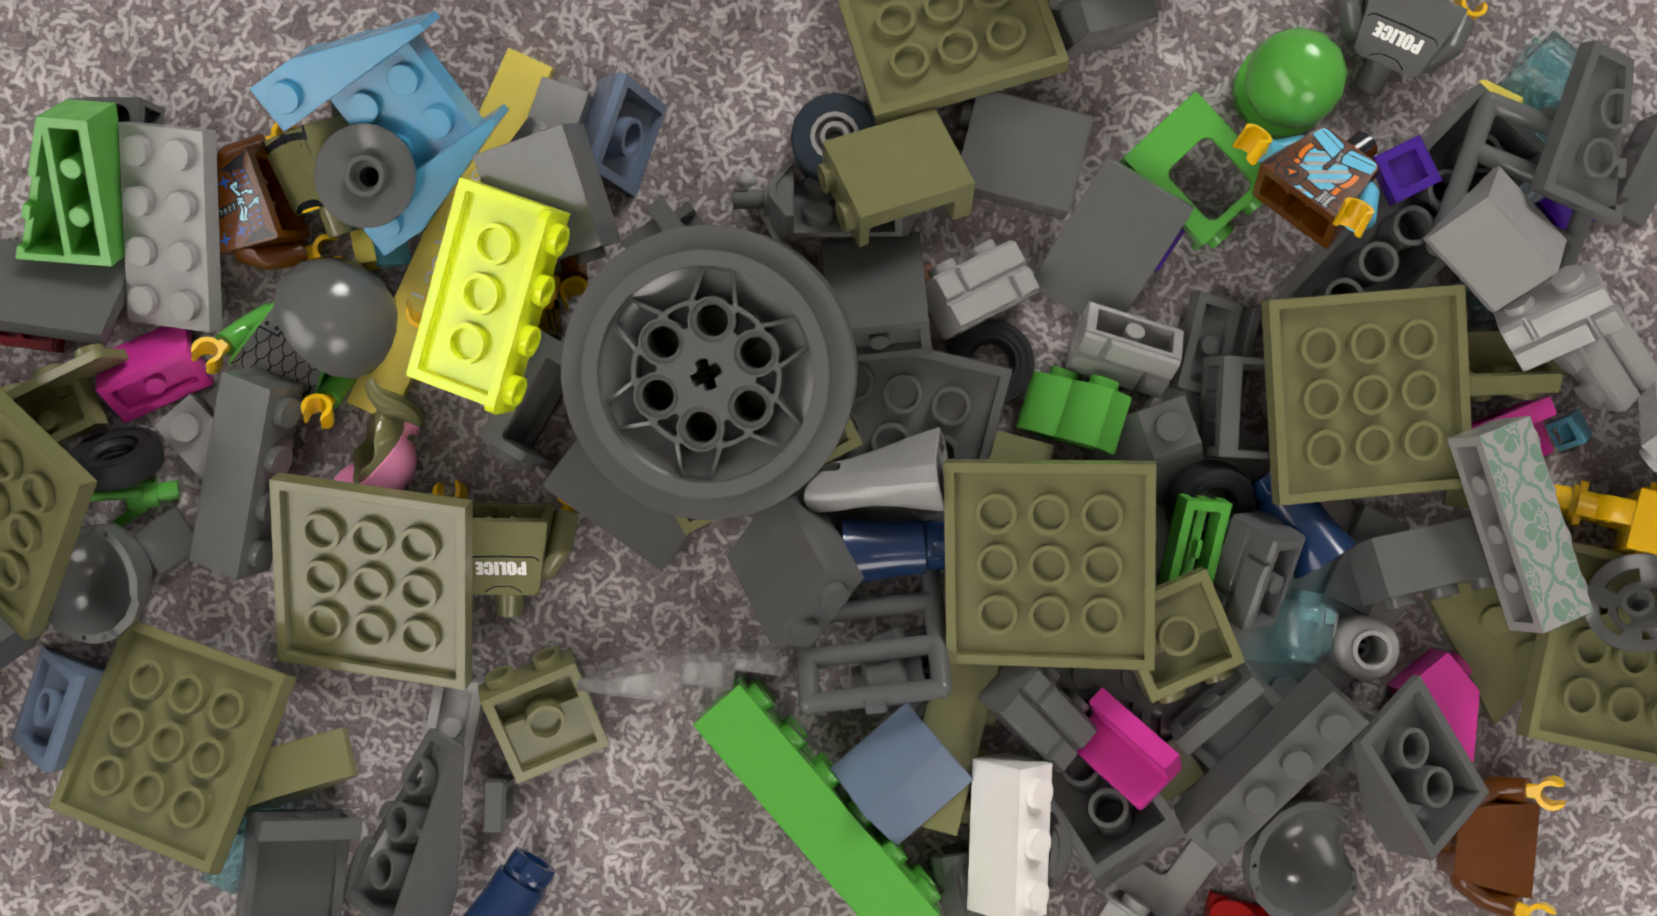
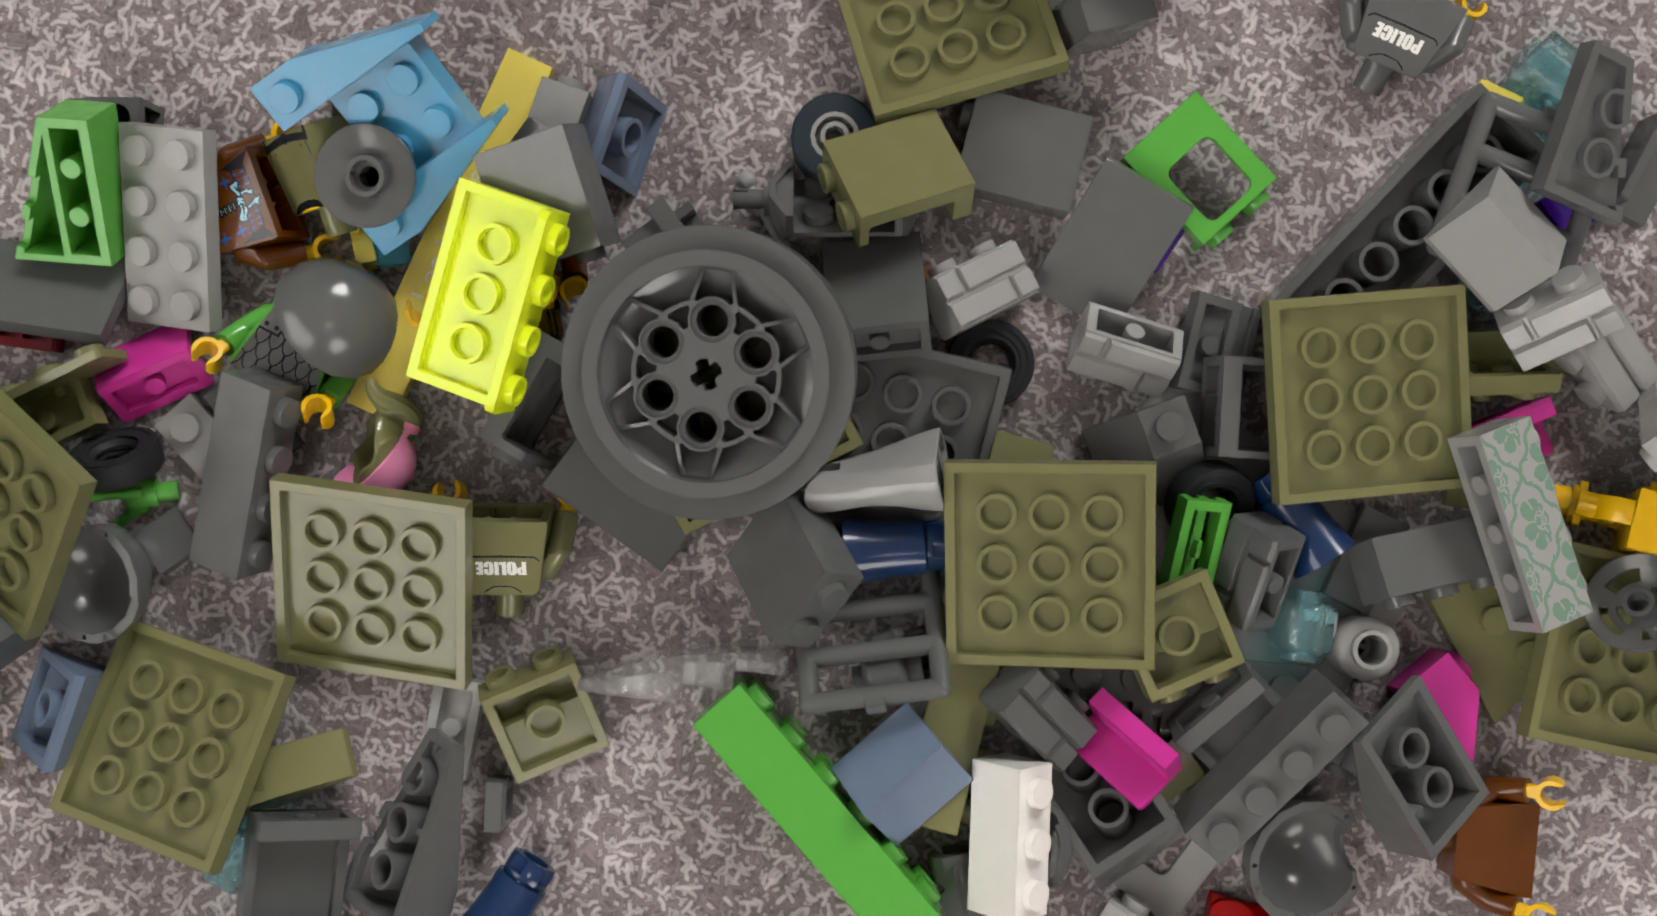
(1074, 410): bright green brick -> none
(1290, 82): bright green tile -> none
(1315, 180): torso -> none
(1405, 170): dark purple plate -> none
(1572, 430): medium azure piece -> none

